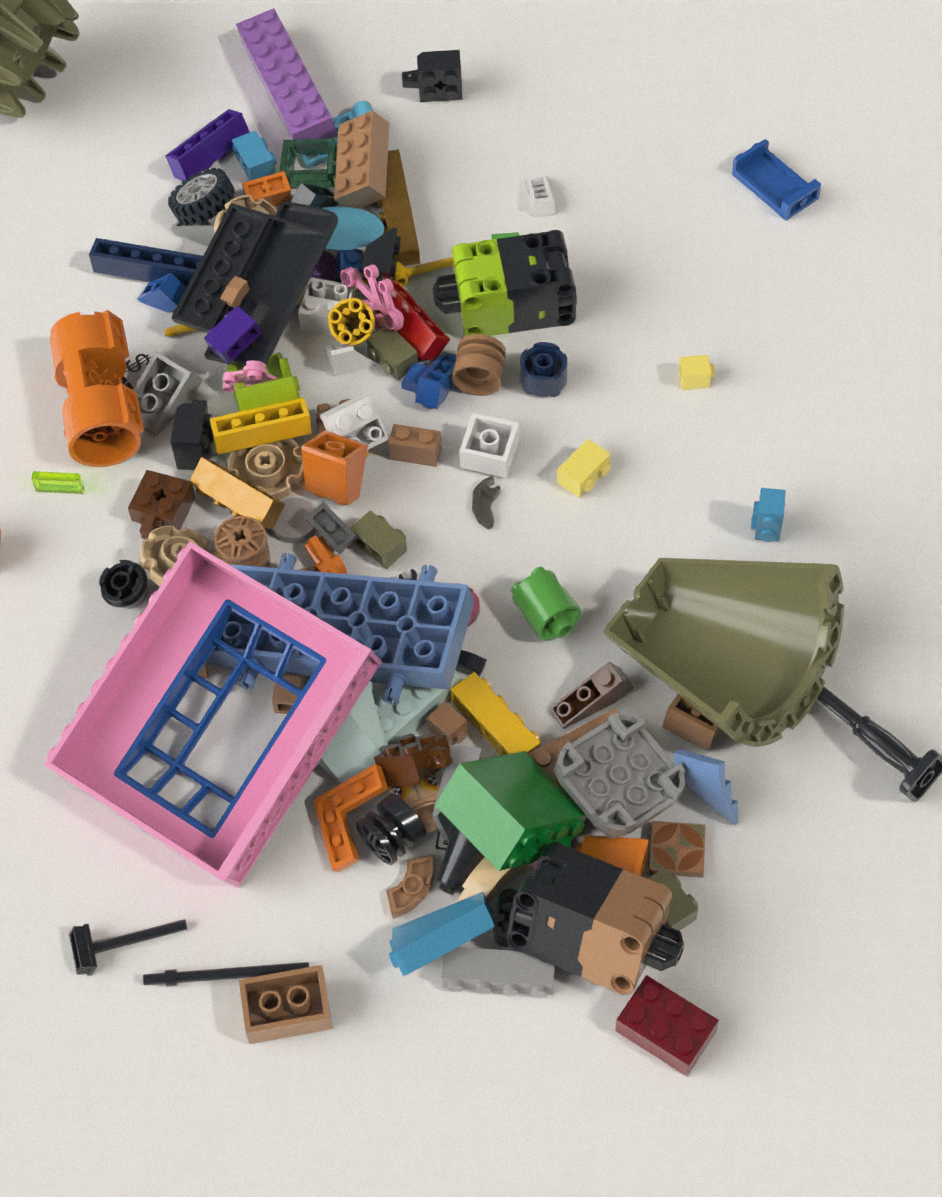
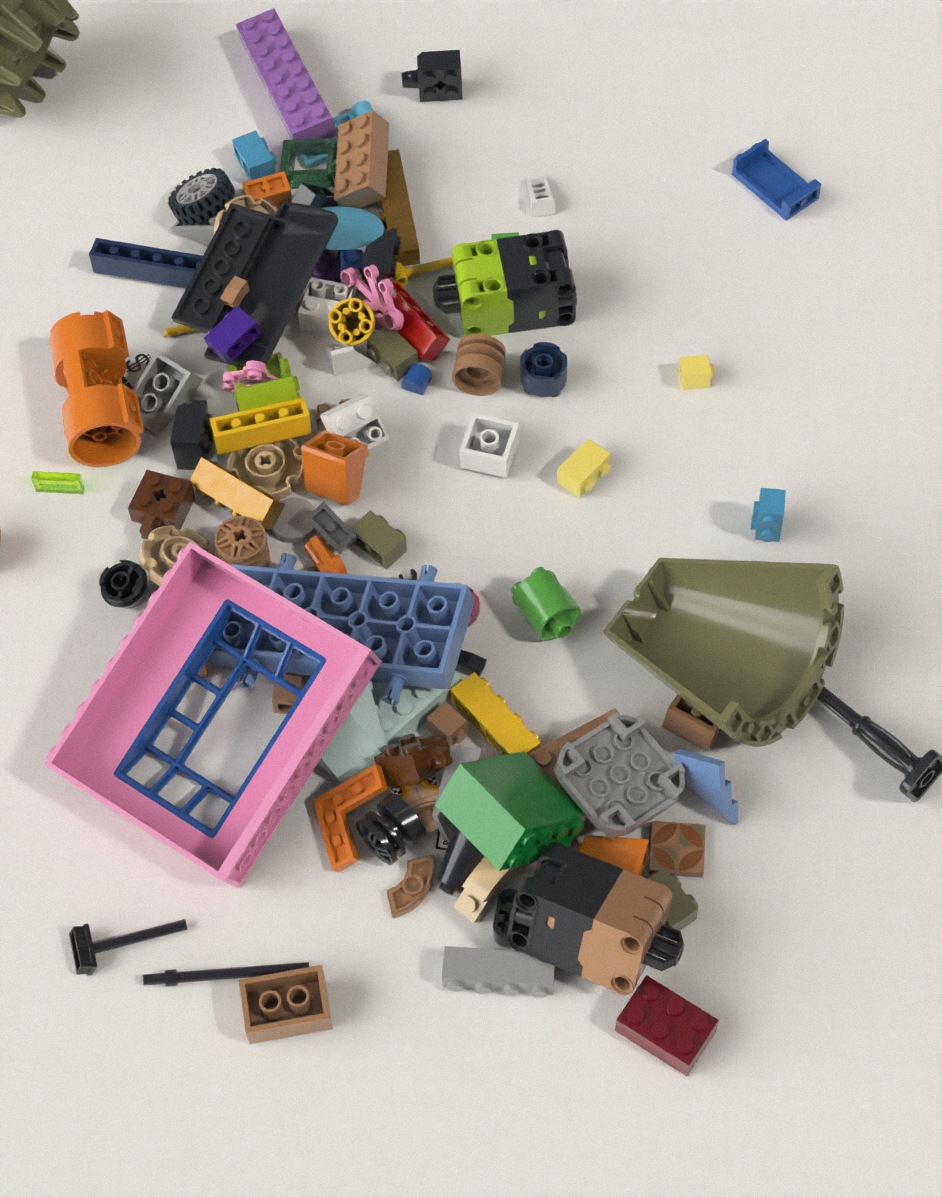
(163, 293): blue slope -> none
(207, 145): dark purple brick -> none
(414, 445): medium nougat brick -> none
(436, 381): blue slope -> none
(439, 932): dark azure slope -> none
(482, 499): clear smoke piece -> none
(592, 695): reddish brown slope -> none

